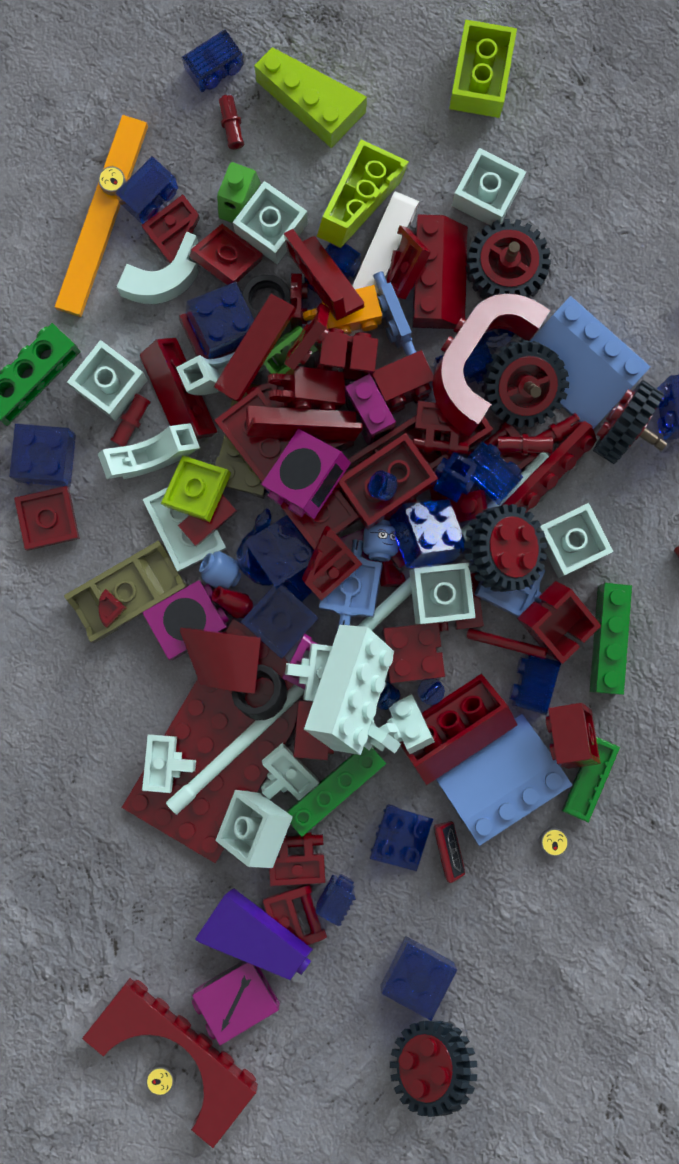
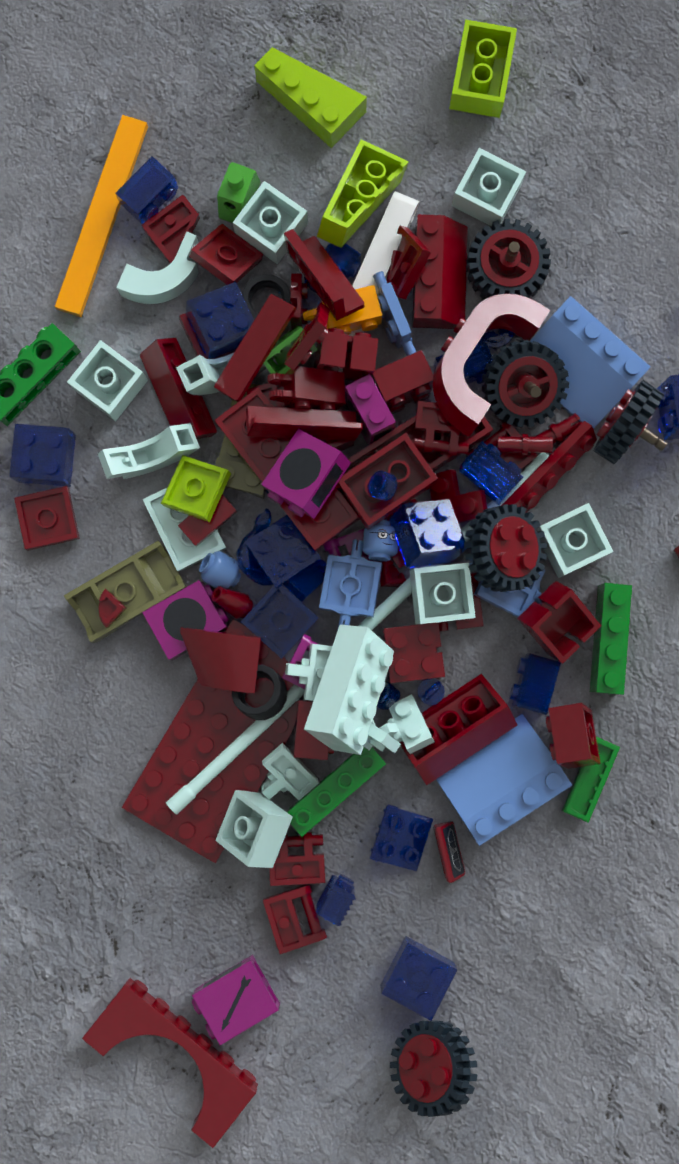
(111, 180): light yellow tile -> none
(130, 420): dark red pin -> none
(160, 1080): light yellow tile -> none
(163, 763): light aqua hinge -> none
(213, 61): clear blue brick -> none
(231, 122): dark red axle -> none
(254, 936): dark purple slope -> none
(329, 564): dark red wing -> none
(454, 476): clear blue brick -> none
(507, 643): dark red bar -> none
(554, 842): light yellow tile -> none

